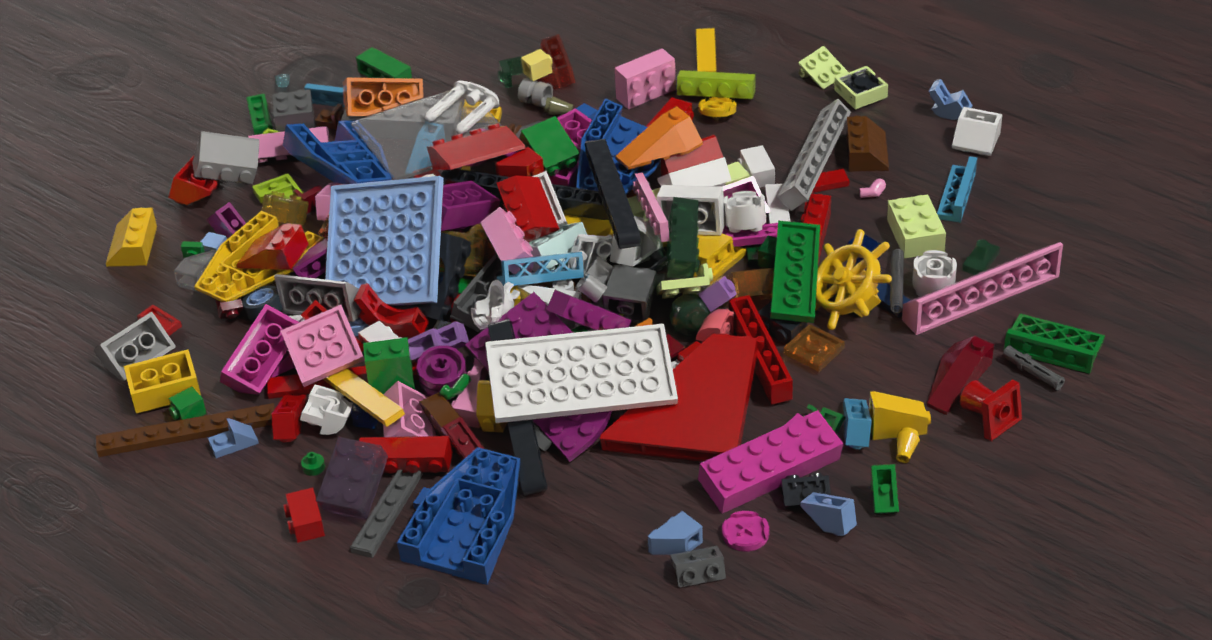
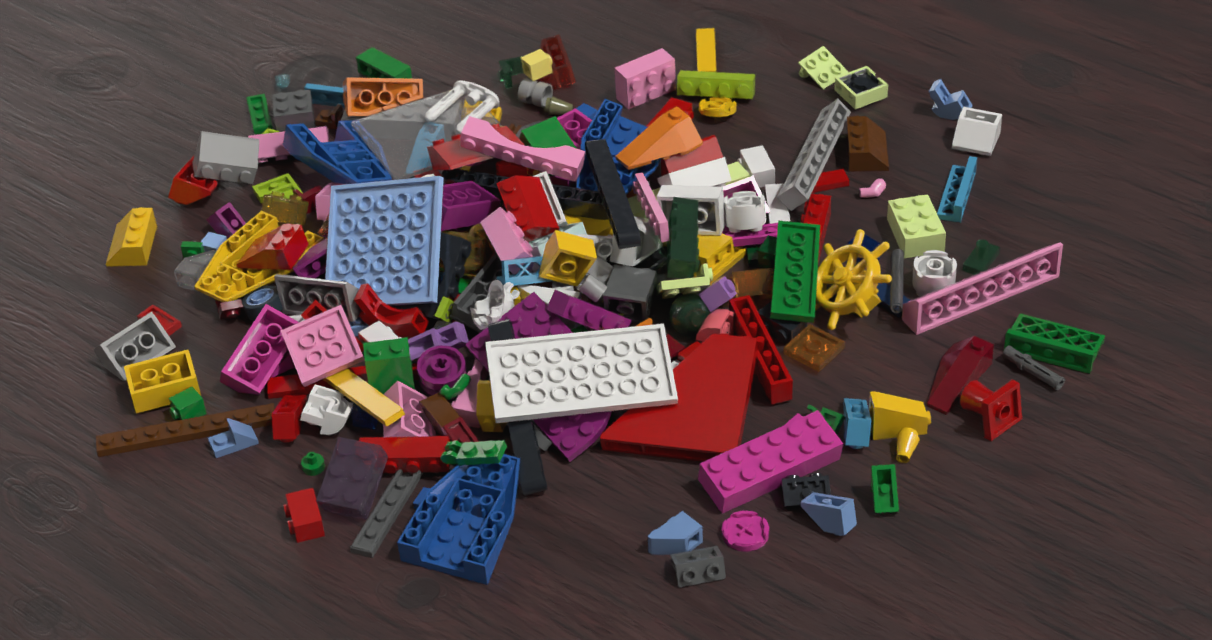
(445, 309): none -> lime tile
(473, 452): none -> green hinge
(557, 161): none -> bright pink arch
(567, 258): none -> yellow slope

